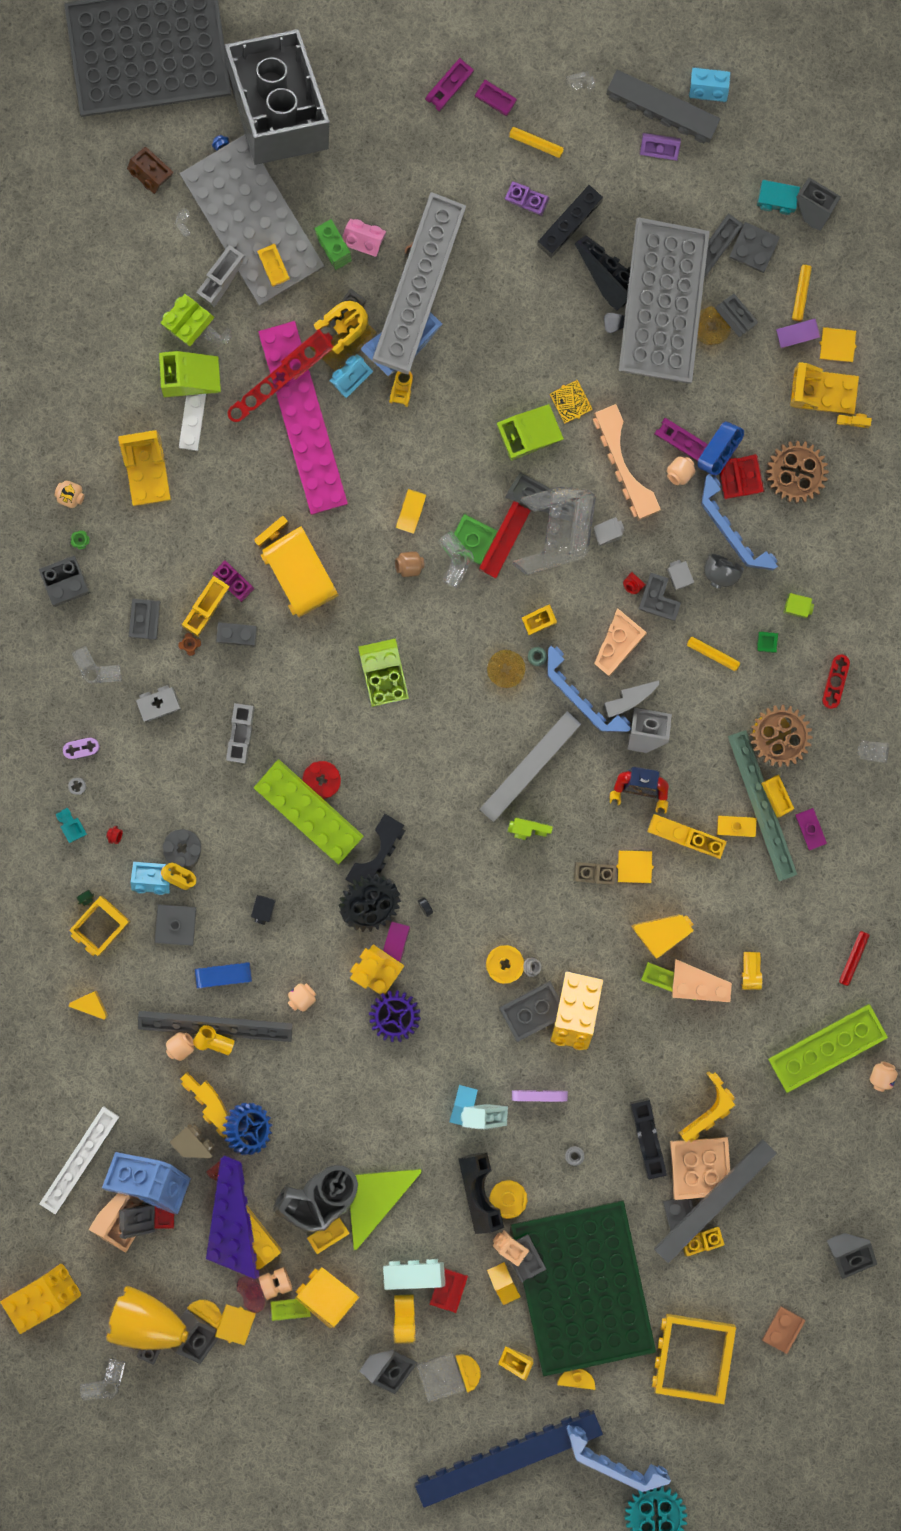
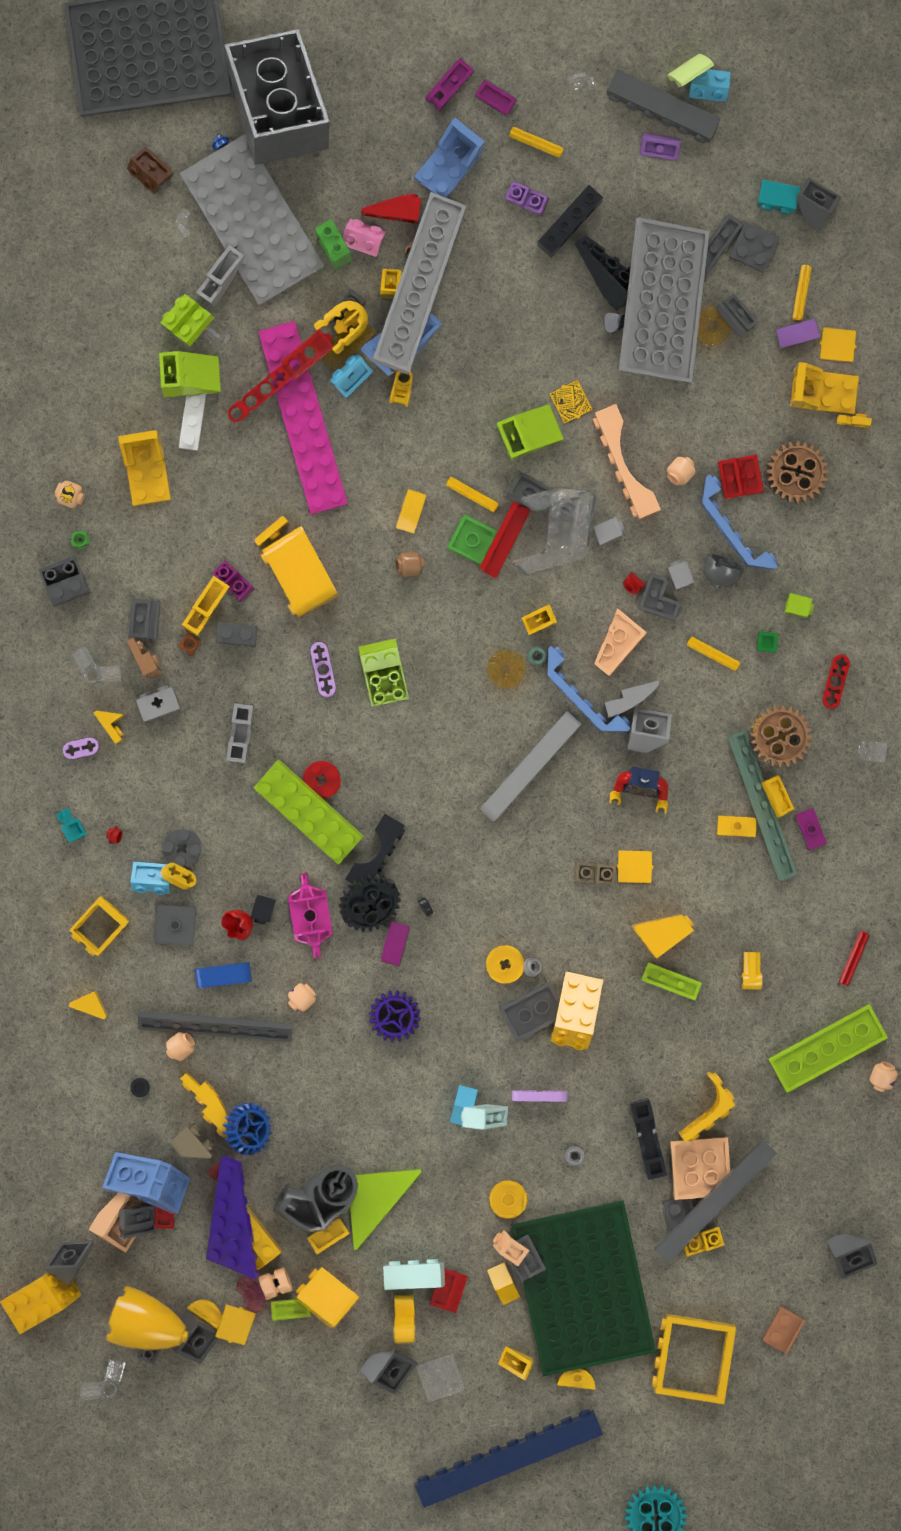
(68, 1260): none -> dark grey slope
(71, 783): light grey bush -> none
(79, 1160): white plate -> none
(85, 898): dark green plate -> none
(107, 720): none -> yellow slope
(140, 1087): none -> black tile
(148, 663): none -> medium nougat plate
(208, 1038): yellow piece -> none
(238, 924): none -> red hair
(273, 265): yellow plate -> none
(310, 931): none -> dark pink plate
(330, 682): none -> lavender beam
(376, 970): yellow plate -> none
(389, 283): none -> yellow slope
(397, 209): none -> red slope
(451, 160): none -> medium blue bracket
(454, 549): clear piece -> none
(469, 1370): yellow plate -> none
(472, 494): none -> yellow axle
(484, 1215): black arch -> none
(523, 828): lime plate -> none
(653, 1478): medium blue slope -> none
(681, 439): magenta plate -> none
(686, 836): yellow slope -> none
(690, 70): none -> yellowish green slope
(698, 984): light nougat wing -> none
(720, 448): blue beam -> none

